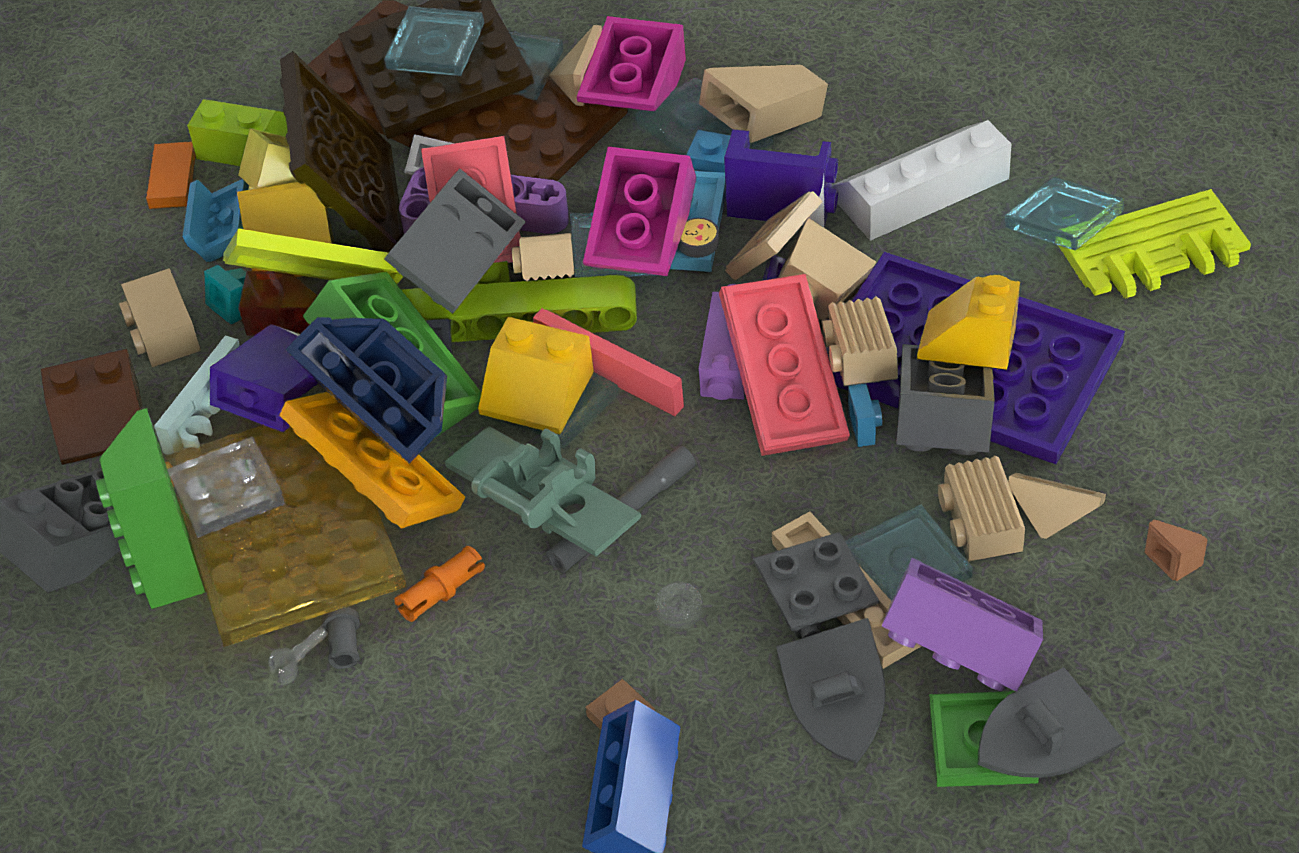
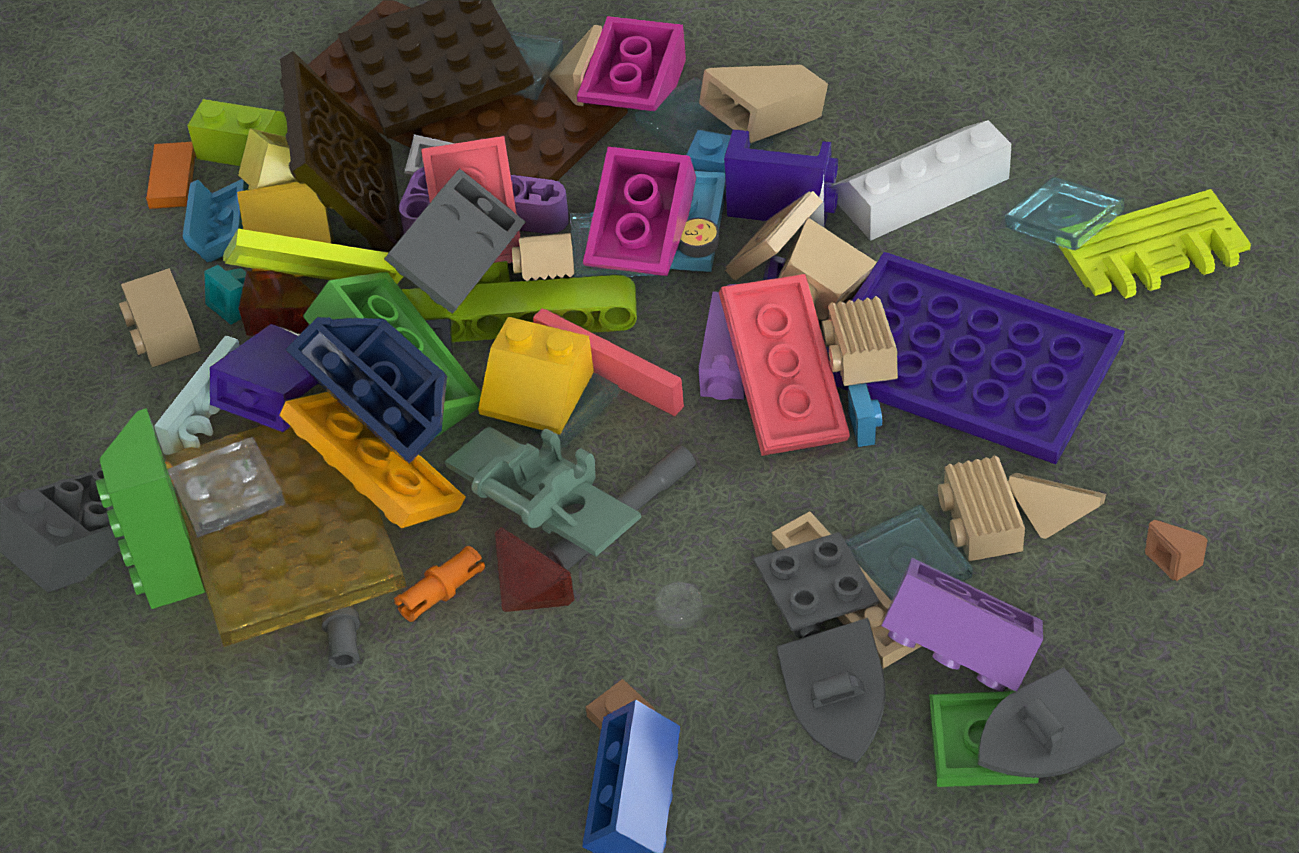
(90, 403): reddish brown slope -> none
(290, 658): clear hand -> none
(434, 40): clear light blue tile -> none
(529, 577): none -> clear red slope
(944, 405): dark grey slope -> none
(973, 324): yellow slope -> none

